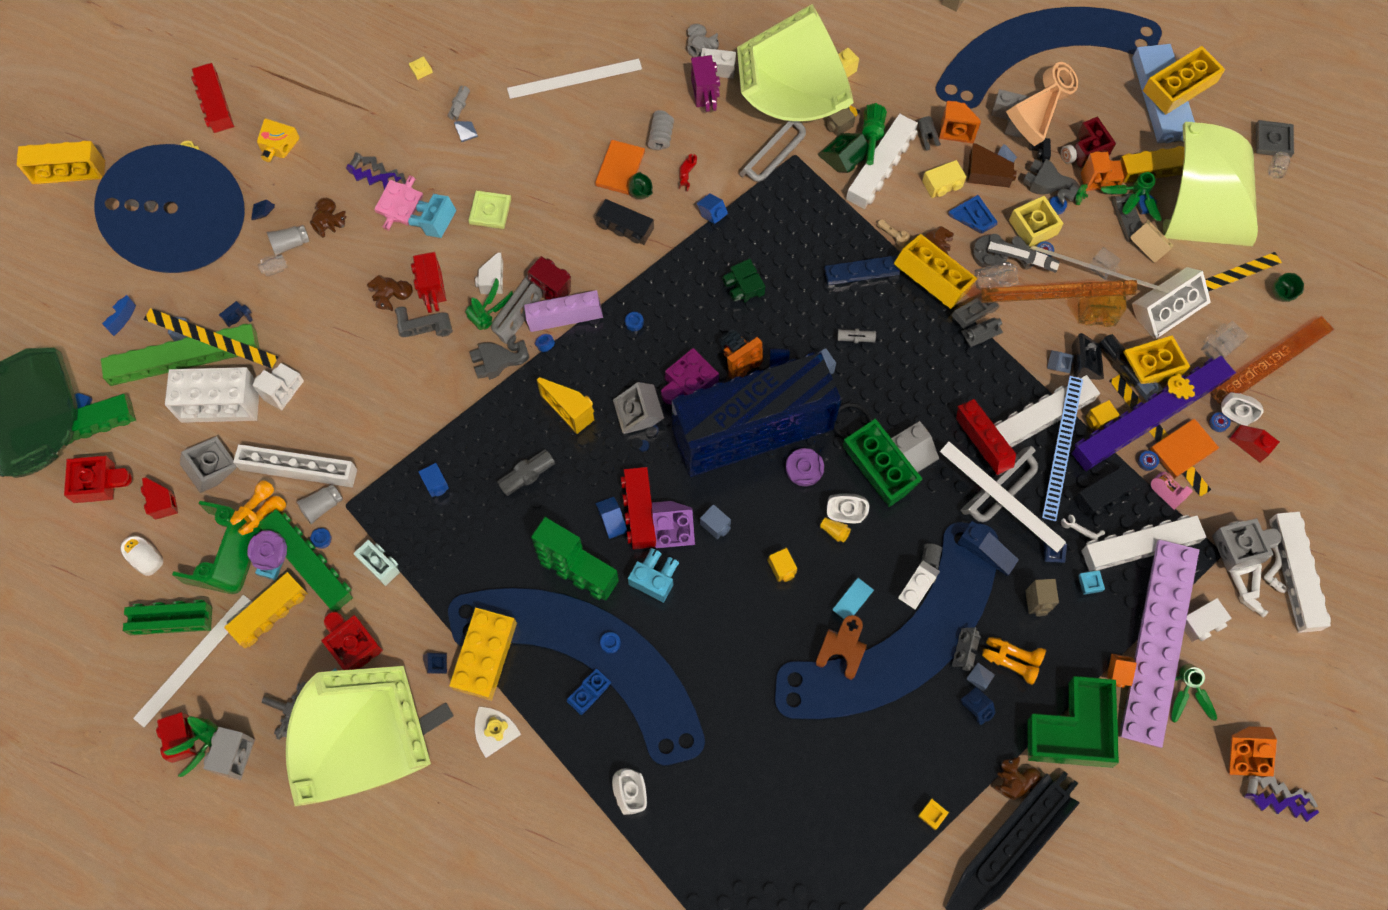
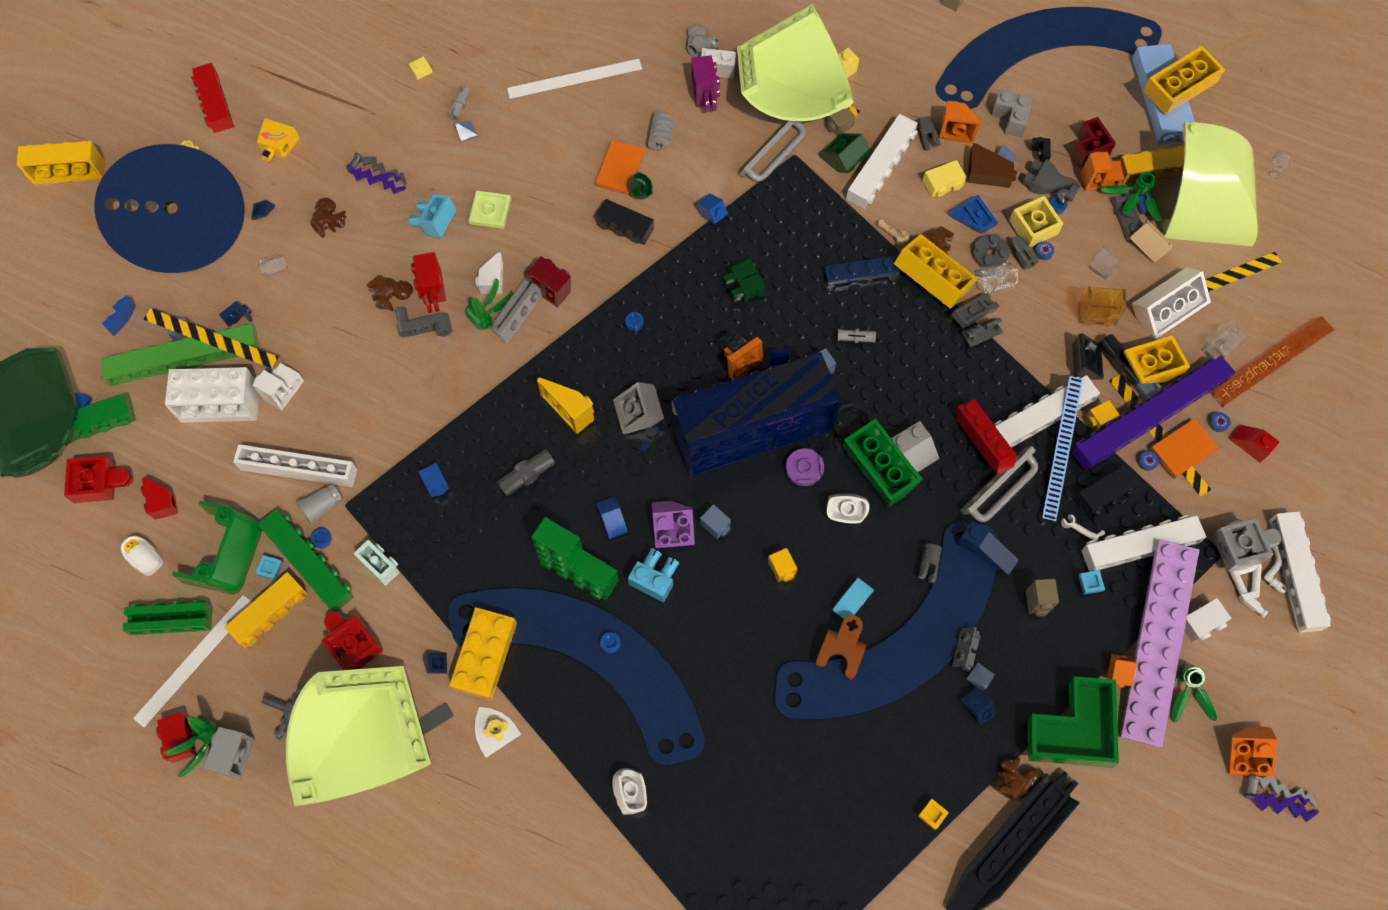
(207, 464): light grey slope -> none
(261, 492): light orange piece -> none
(267, 550): medium lavender tile -> none
(287, 238): light grey plant -> none
(398, 202): bright pink plate -> none
(498, 358): dark grey hips -> none
(545, 342): blue tile -> none
(563, 311): lavender brick -> none
(589, 691): blue slope -> none
(639, 508): red brick -> none
(685, 168): red arm -> none
(687, 376): magenta brick -> none
(837, 530): yellow cone -> none
(873, 127): green piece -> none
(919, 584): white brick -> none
(1003, 497): white sticker -> none
(1024, 254): sticker -> none
(1033, 658): light orange piece -> none
(1035, 113): light nougat piece -> none
(1053, 556): dark blue slope -> none
(1059, 291): clear orange tile -> none
(1060, 361): sand blue slope -> none
(1068, 154): white tile -> none
(1081, 194): green plant -> none
(1099, 269): white sticker -> none
(1169, 489): bright pink leg -> none
(1180, 387): yellow piece -> none
(1241, 408): white piece -> none
(1274, 138): dark grey plate -> none
(1288, 287): dark green hair -> none

